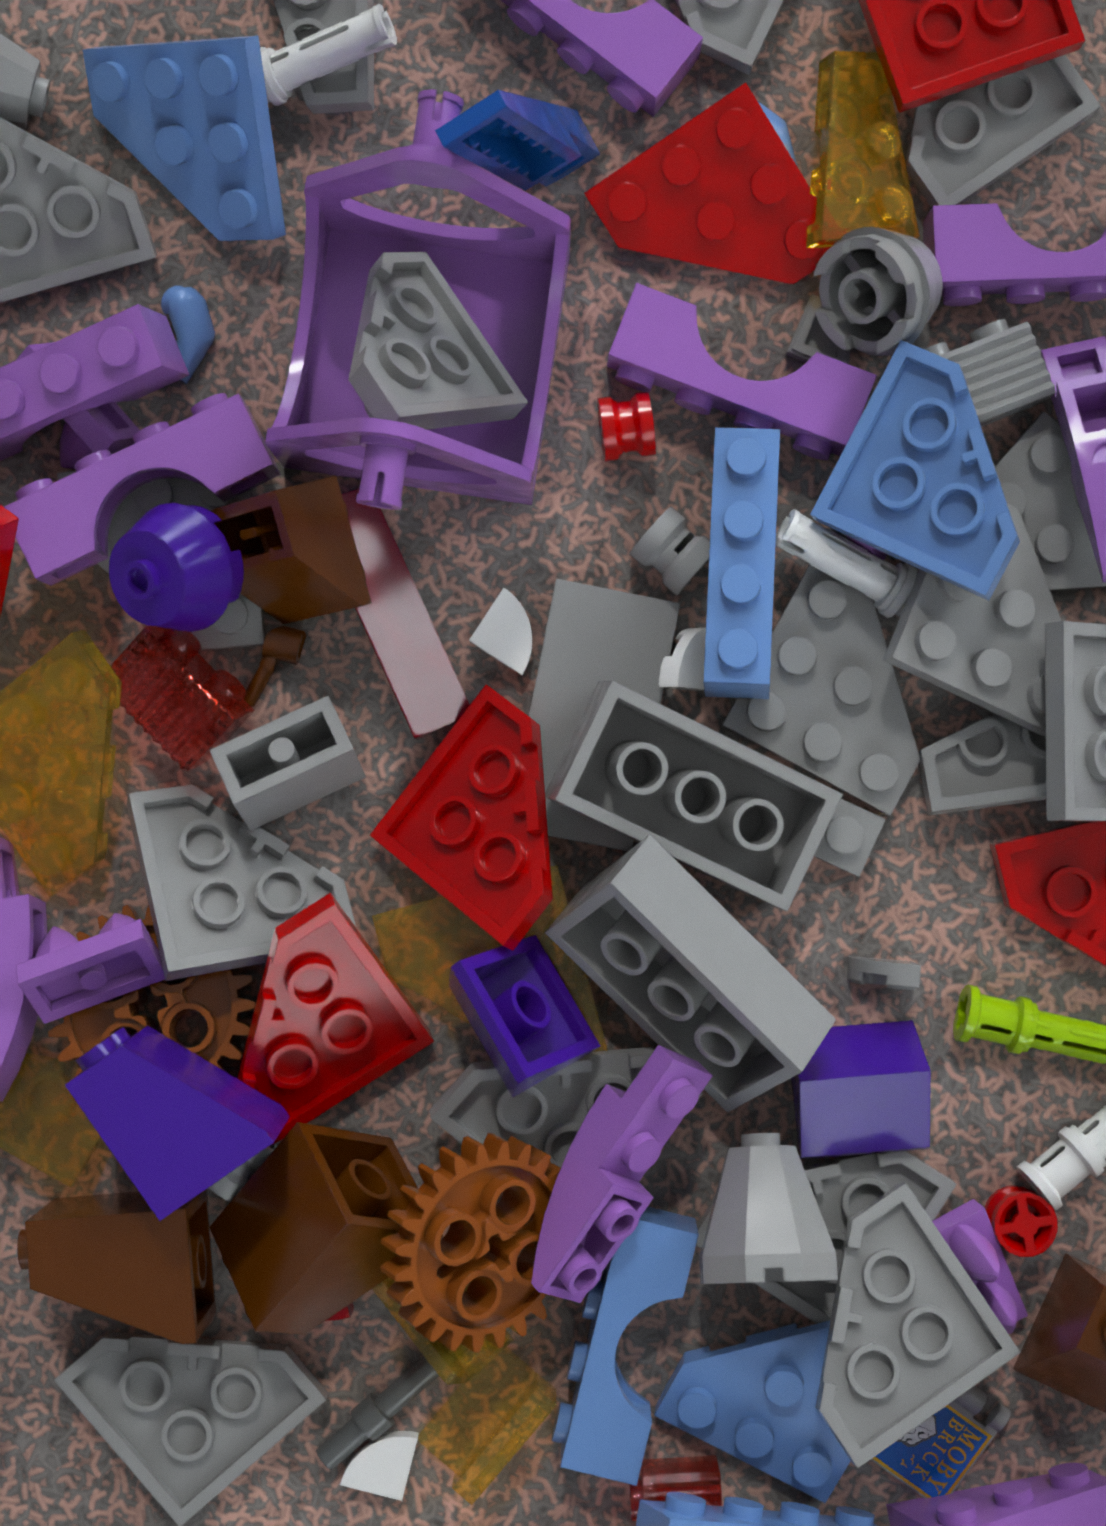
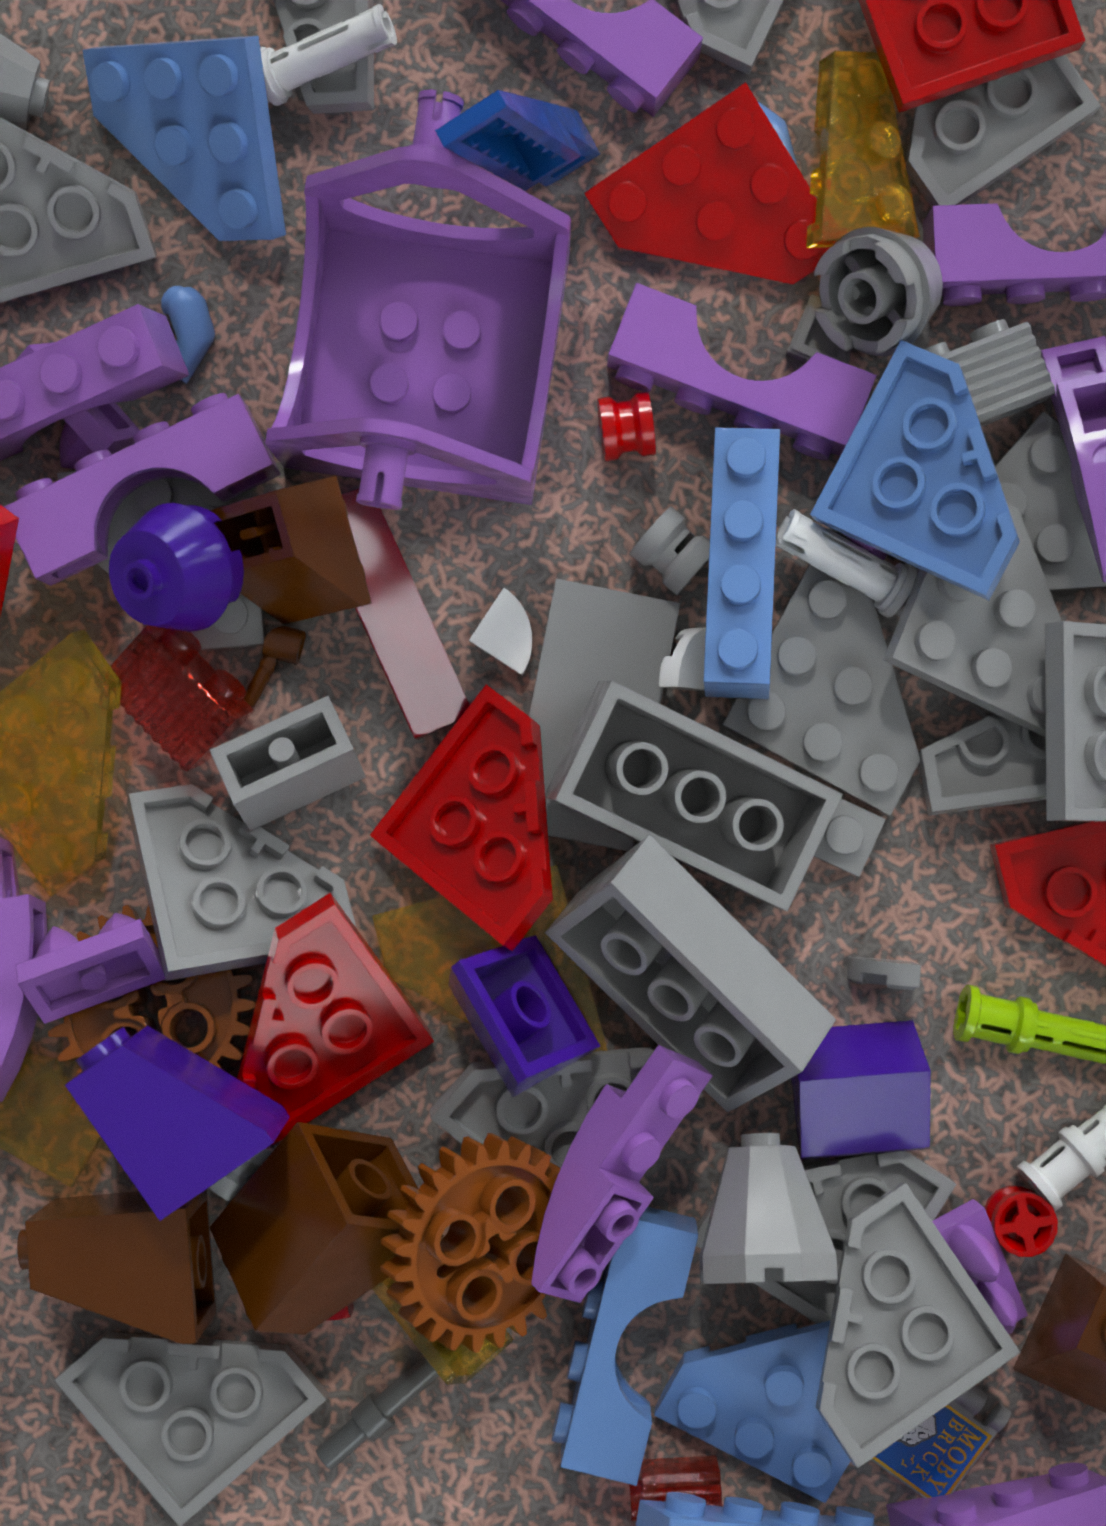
(382, 1465): white tile -> none
(423, 354): light grey plate -> none
(488, 1422): clear yellow panel -> none

